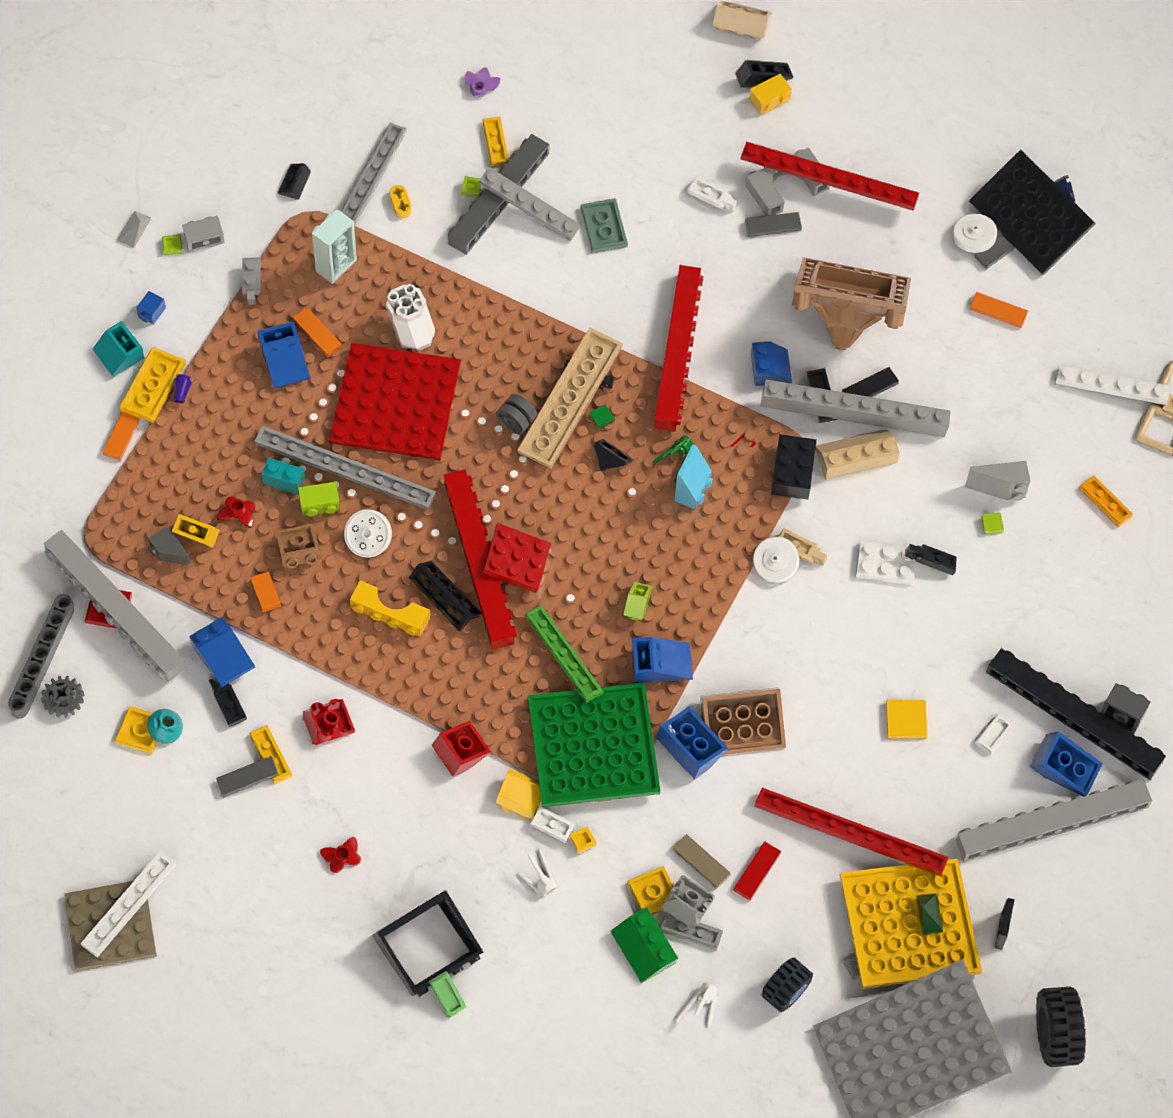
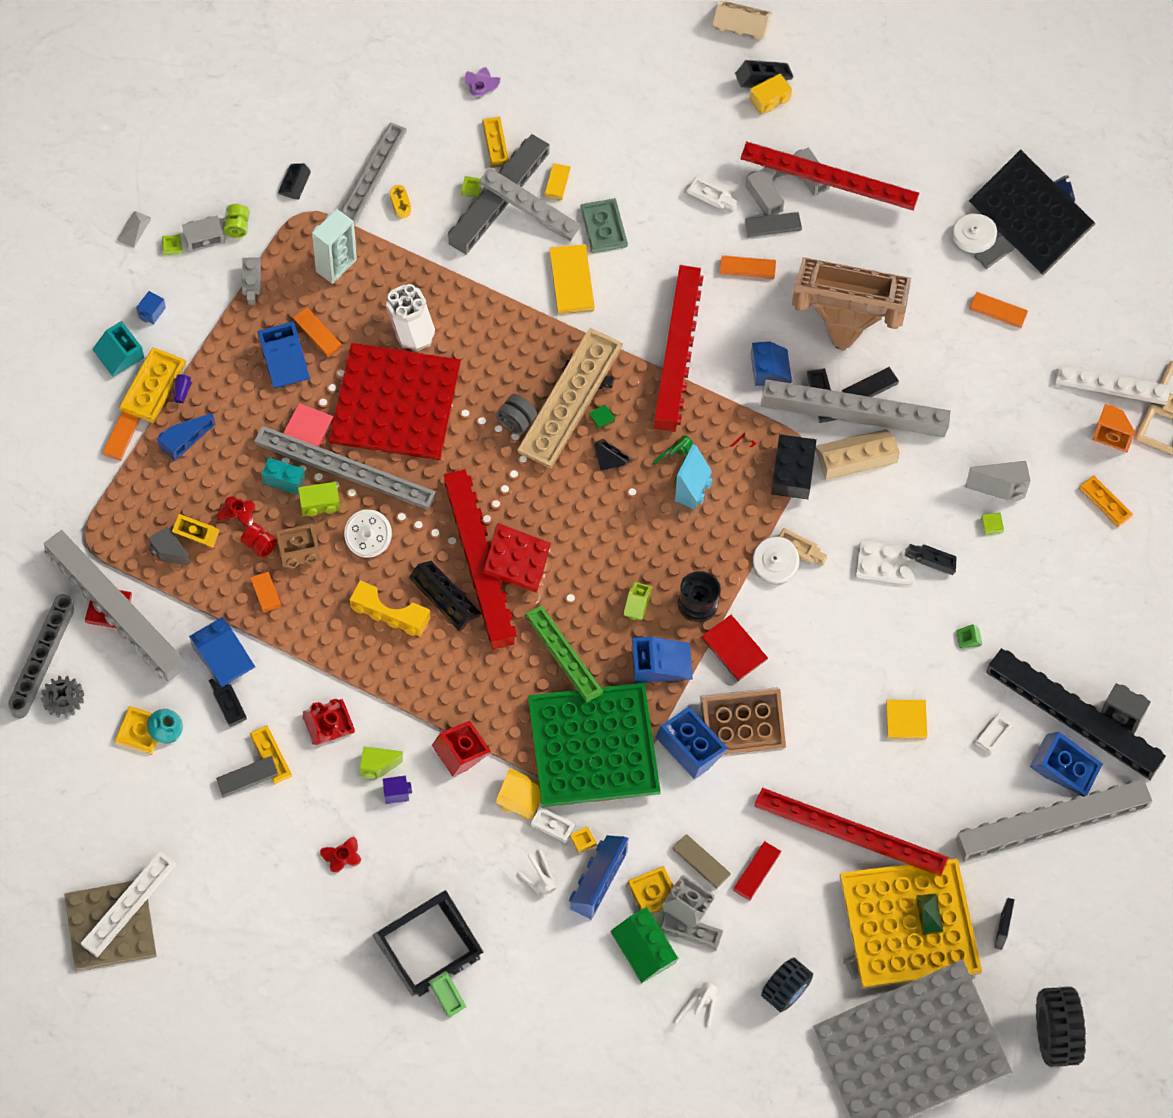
(182, 436): none -> blue slope
(236, 220): none -> lime wheel
(259, 540): none -> red wheel
(308, 425): none -> coral tile
(378, 761): none -> lime slope
(396, 789): none -> dark purple brick
(557, 181): none -> yellow tile
(571, 278): none -> yellow tile
(599, 875): none -> blue slope
(699, 596): none -> black wheel
(734, 647): none -> red tile
(748, 267): none -> orange tile
(969, 636): none -> bright green slope
(1114, 429): none -> orange slope

